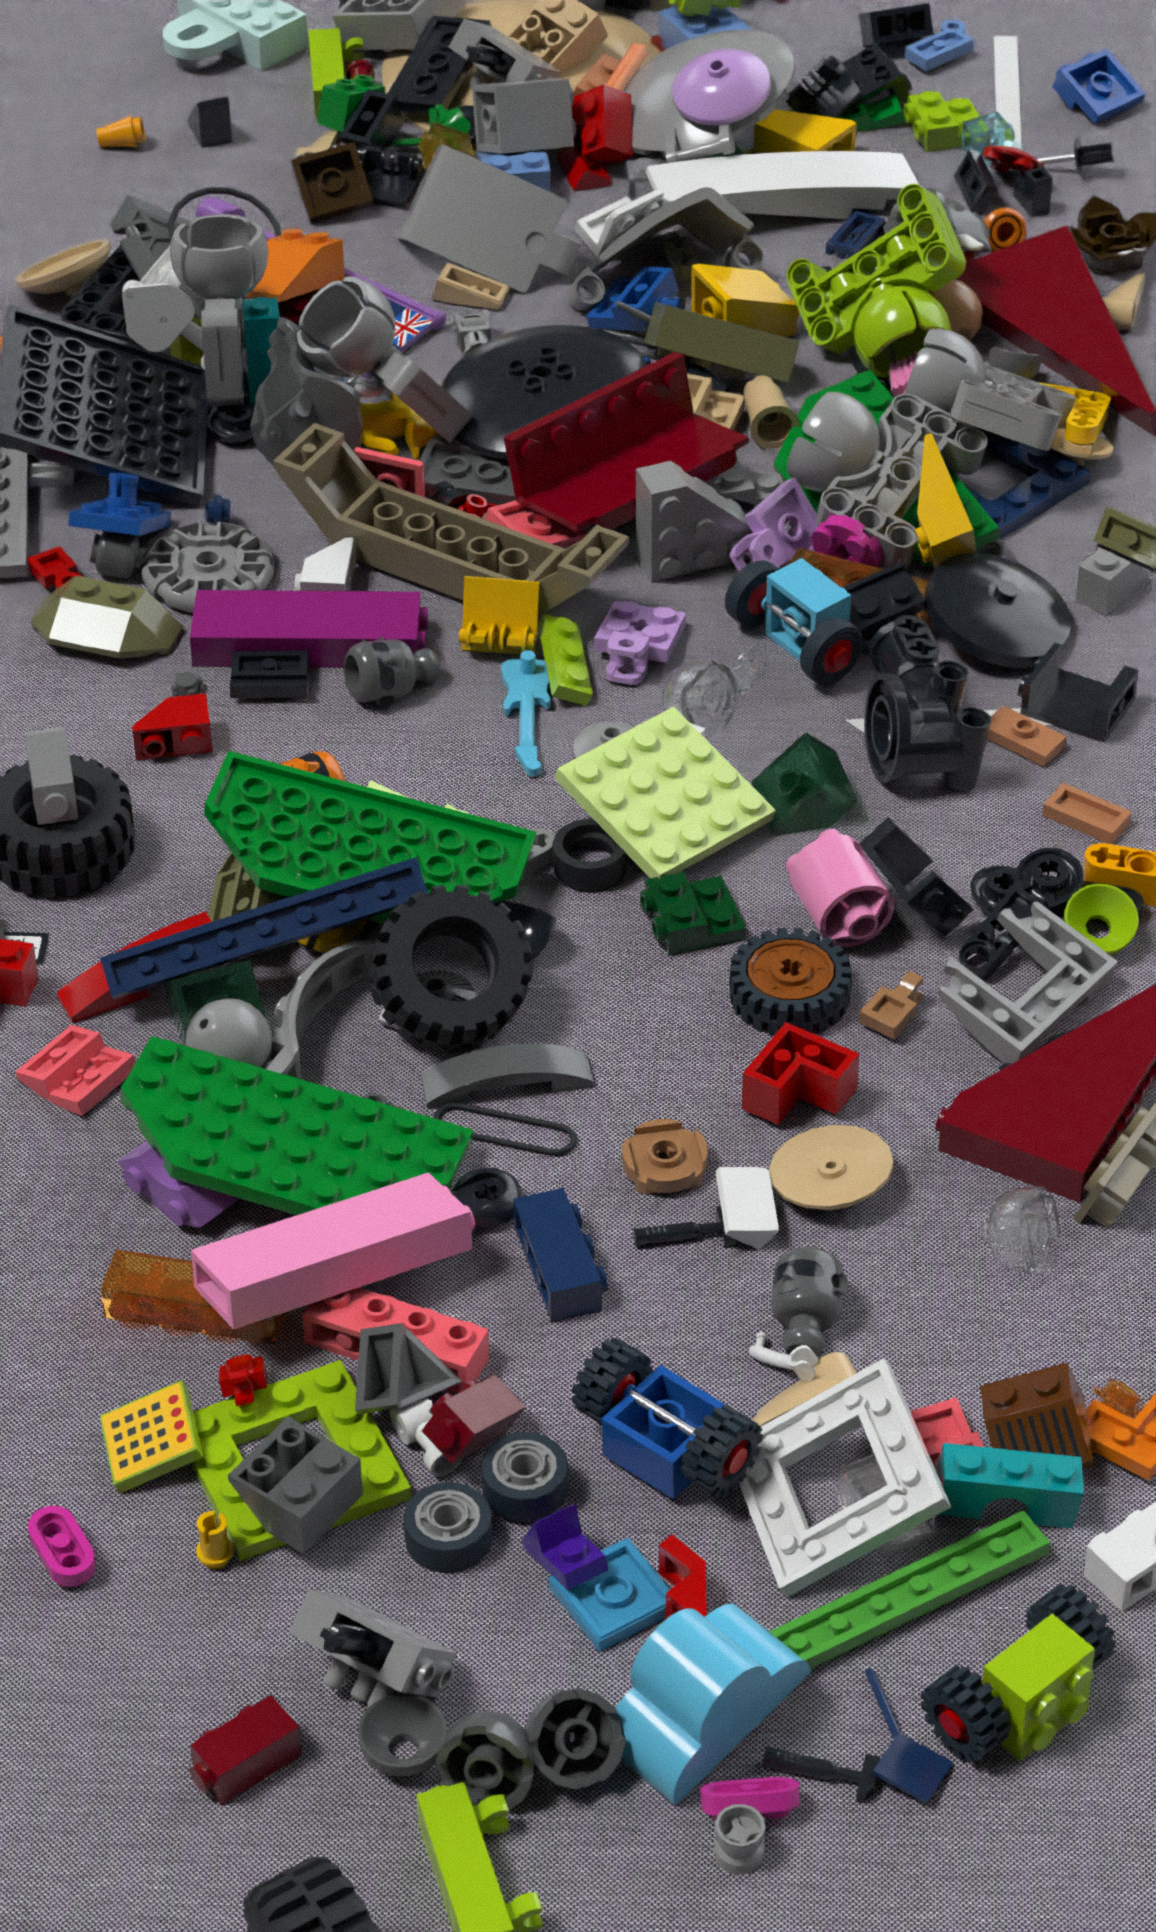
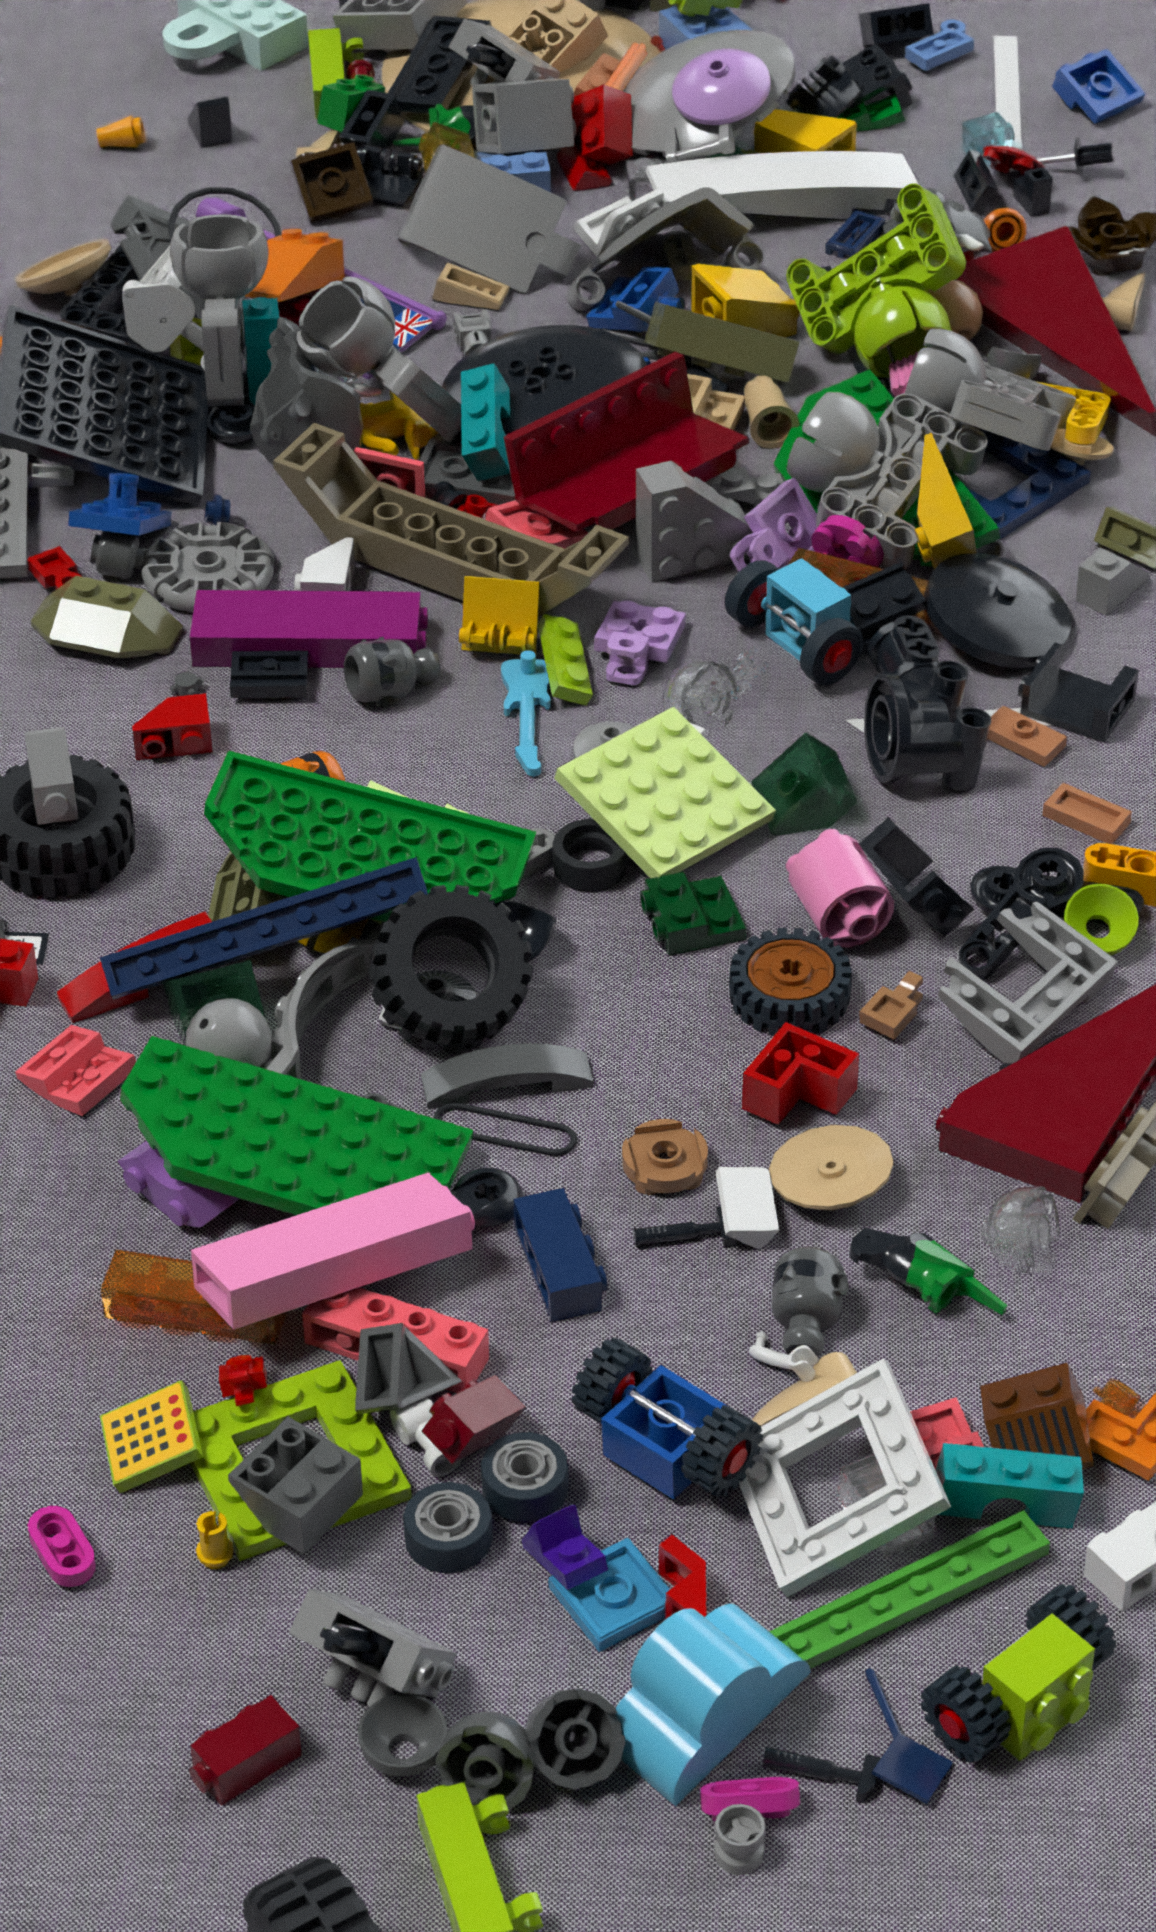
(483, 405): none -> teal arch
(923, 1266): none -> green animal
(938, 121): lime plate -> none

